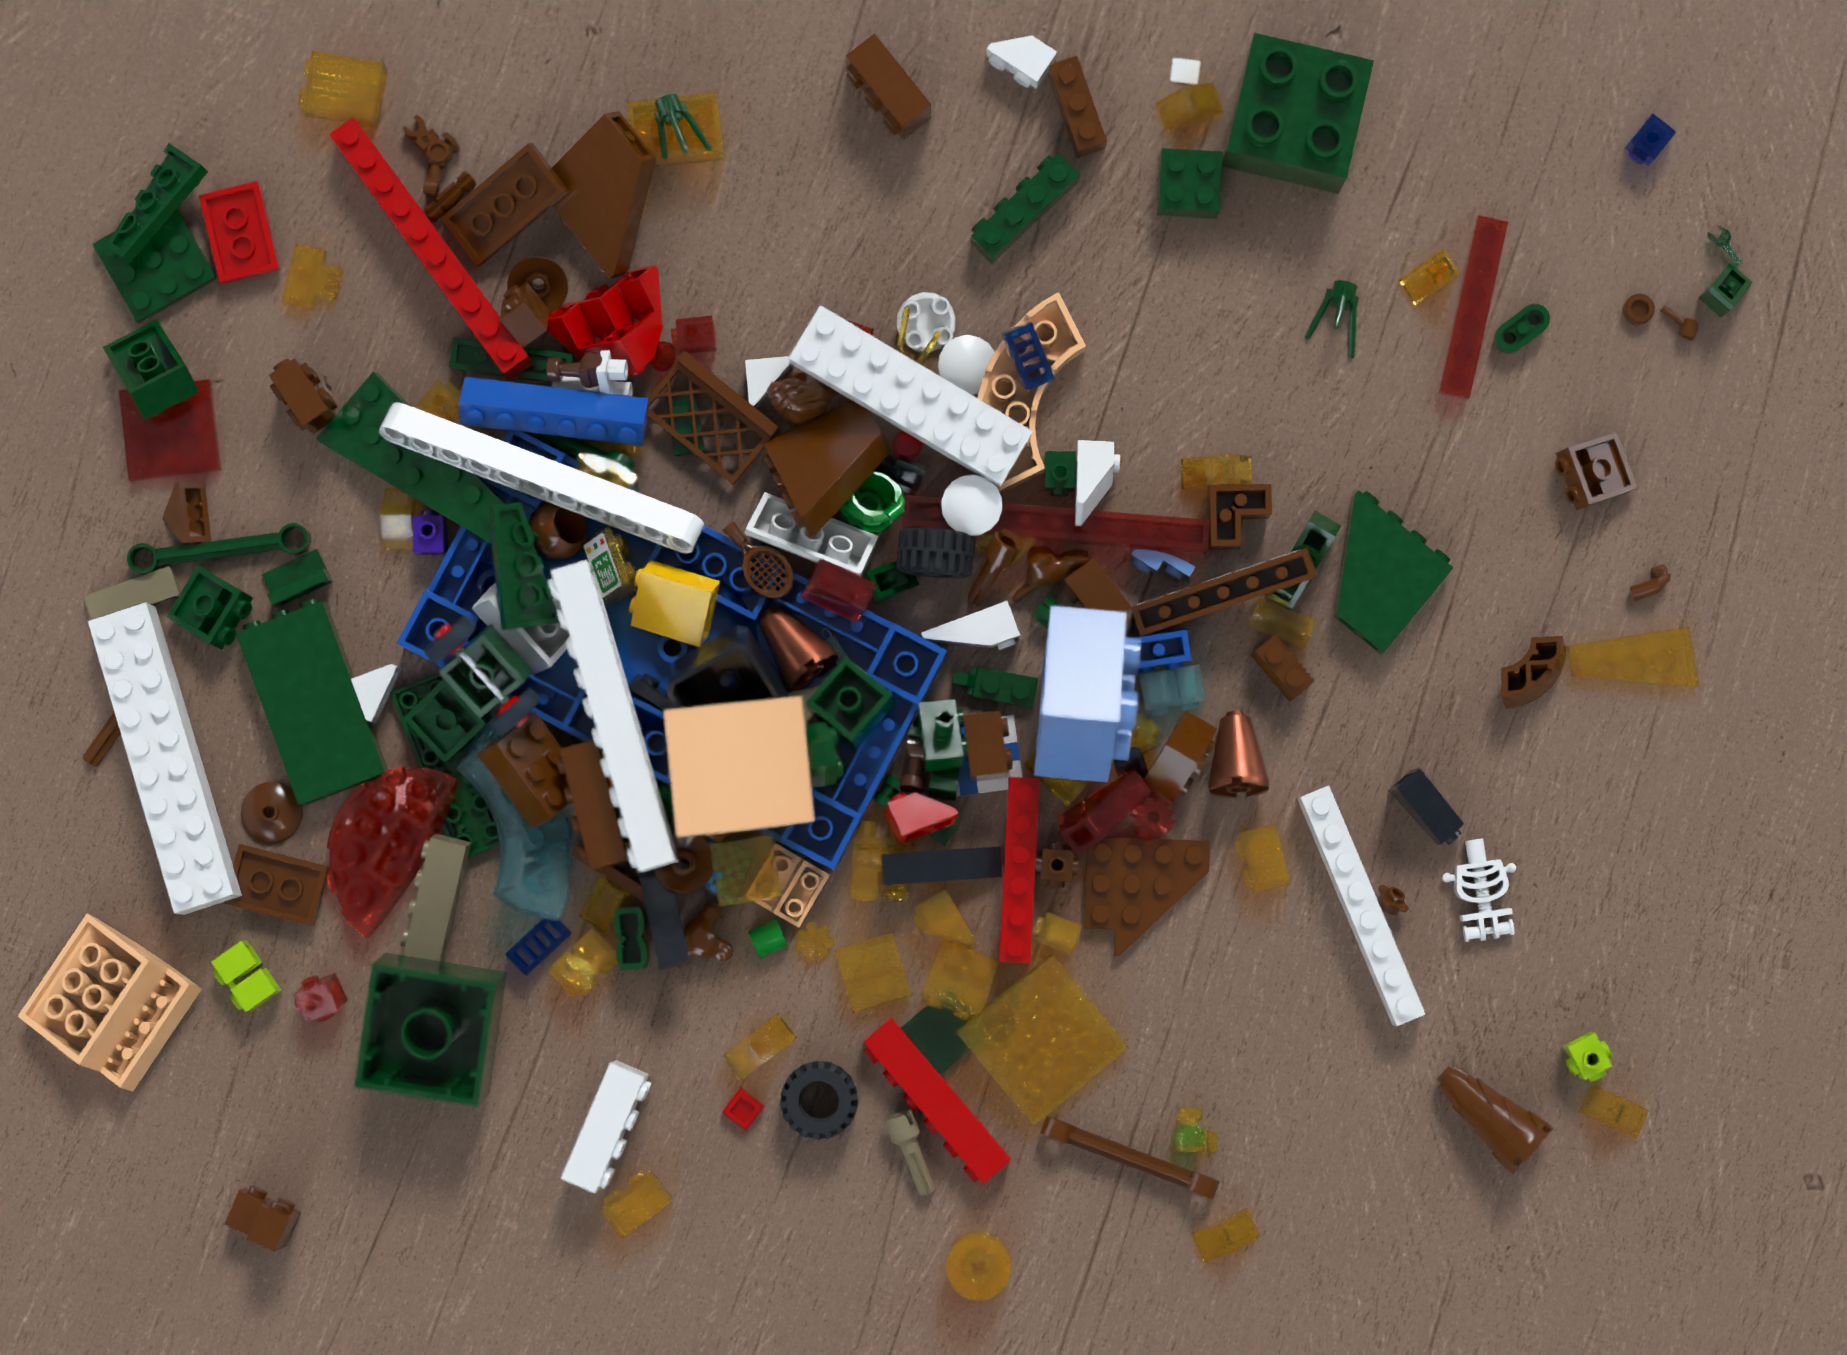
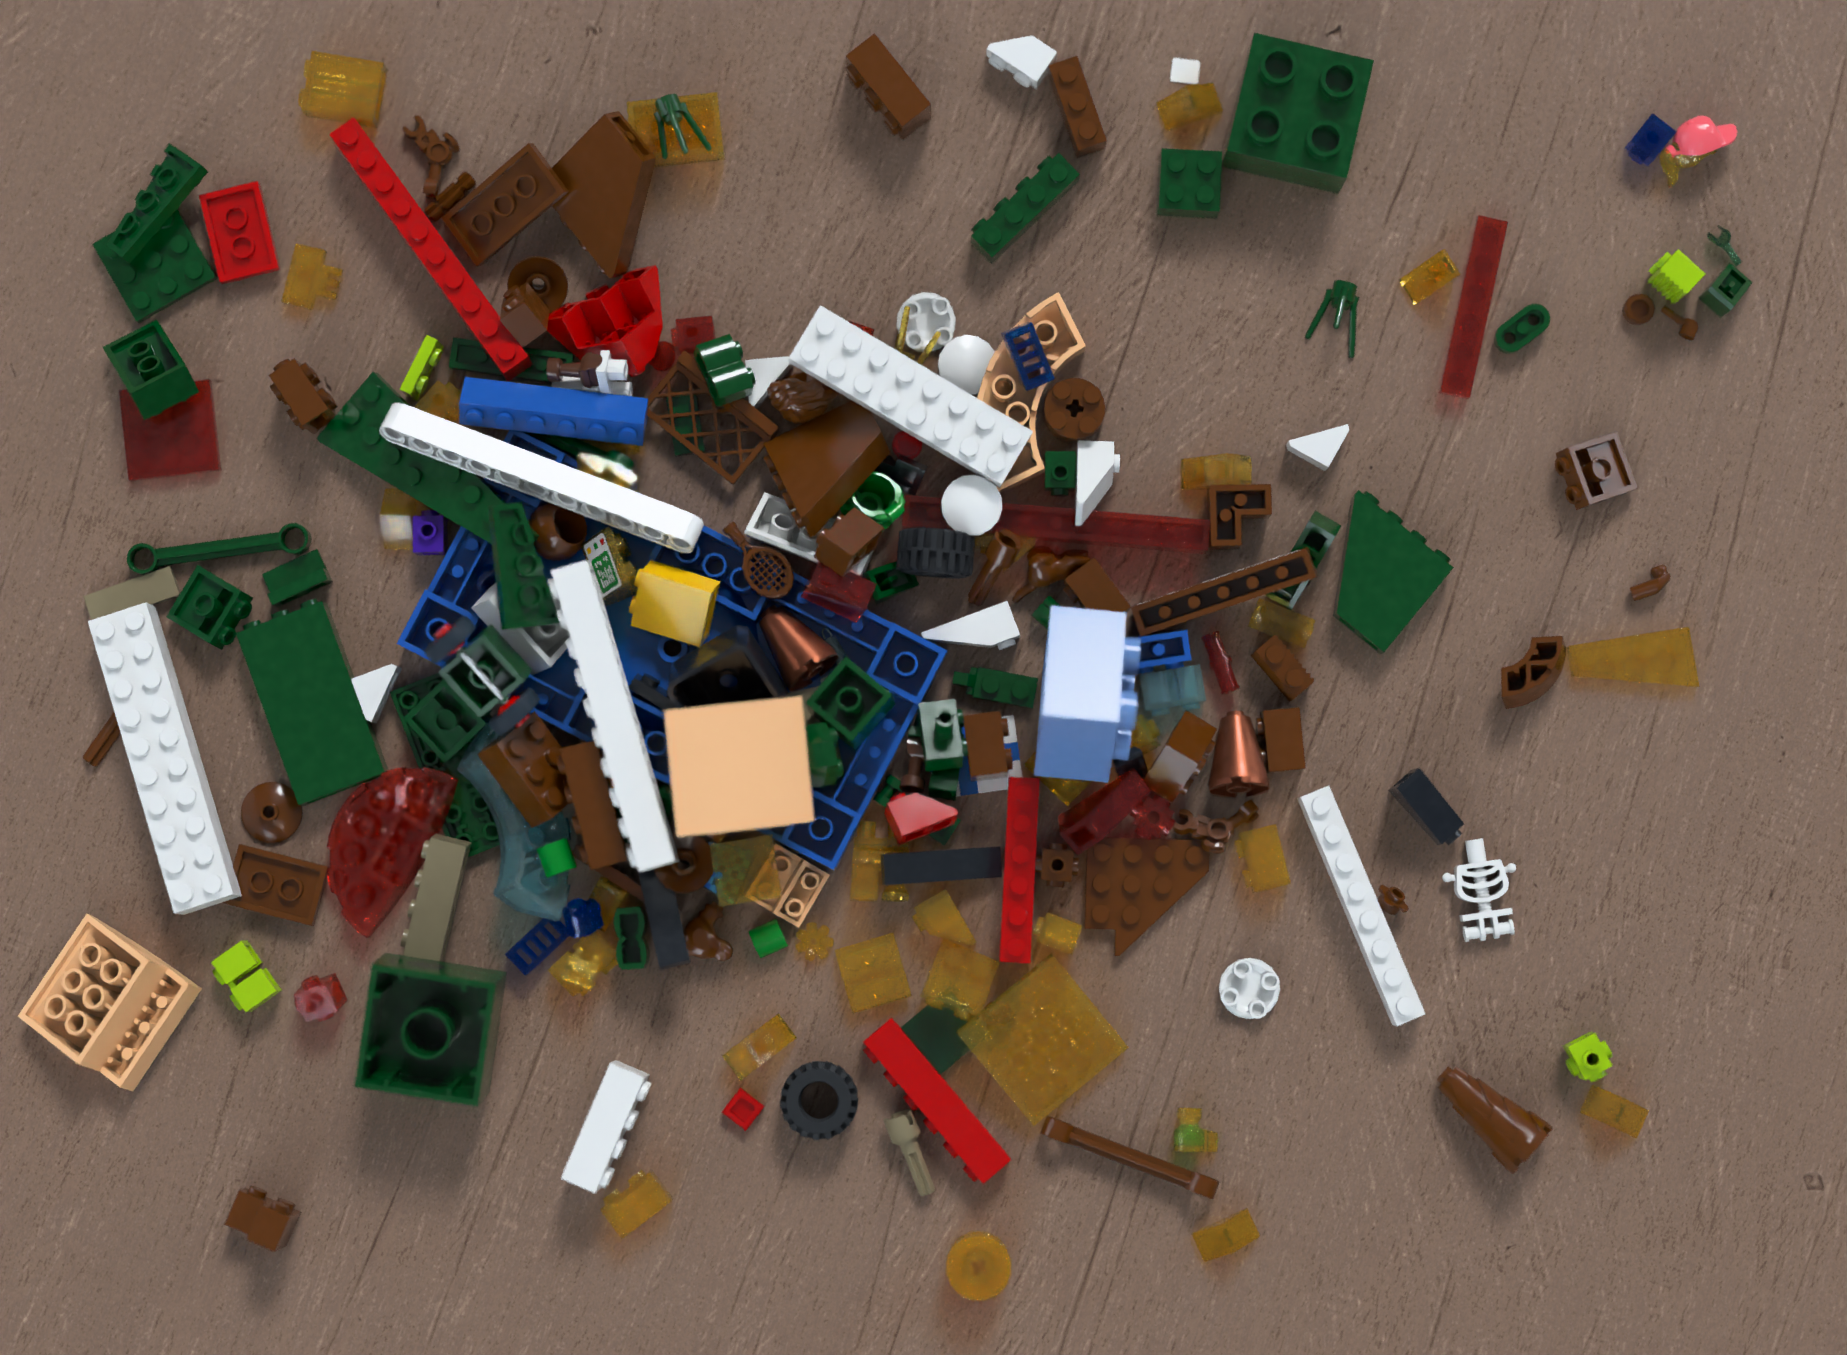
(188, 512): reddish brown slope -> none
(421, 368): none -> lime plate
(557, 857): none -> green brick
(582, 917): none -> clear blue plate
(724, 370): none -> dark green brick
(847, 541): none -> reddish brown brick
(1062, 397): none -> reddish brown brick
(1151, 560): medium blue slope -> none
(1216, 831): none -> reddish brown piece
(1220, 662): none -> clear red pin
(1249, 988): none -> white dish
(1281, 739): none -> reddish brown brick
(1319, 447): none -> white slope
(1674, 275): none -> lime brick
(1692, 143): none -> coral hair

